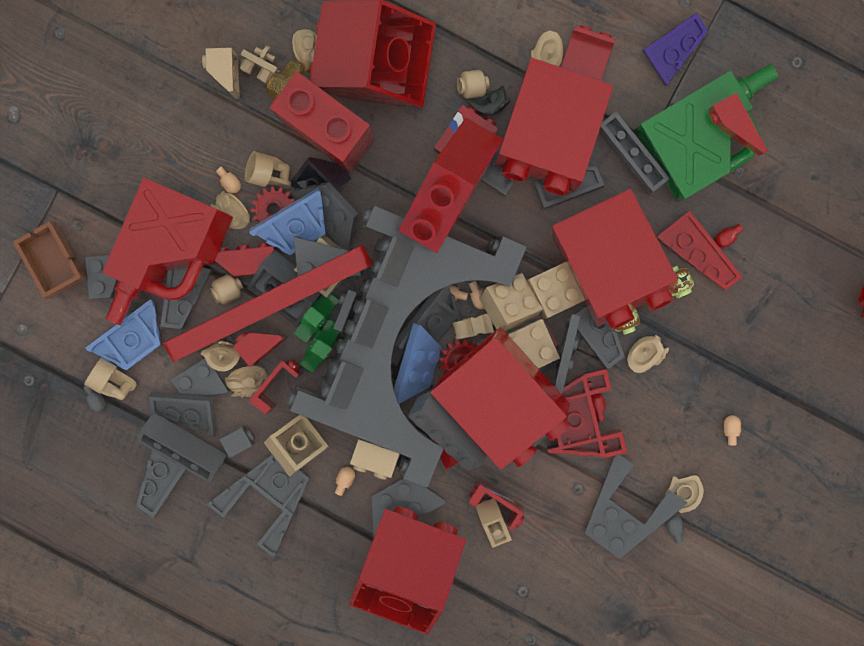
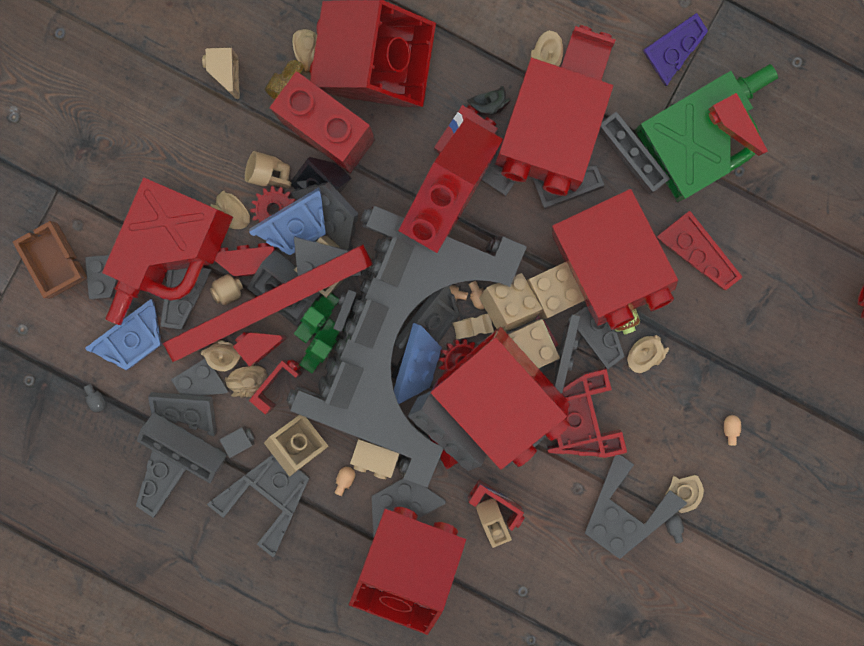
(105, 371): tan piece -> none
(228, 181): light nougat cylinder -> none
(250, 61): tan hips -> none
(472, 84): tan head -> none
(599, 406): red cylinder -> none
(684, 283): head -> none
(728, 236): red cylinder -> none

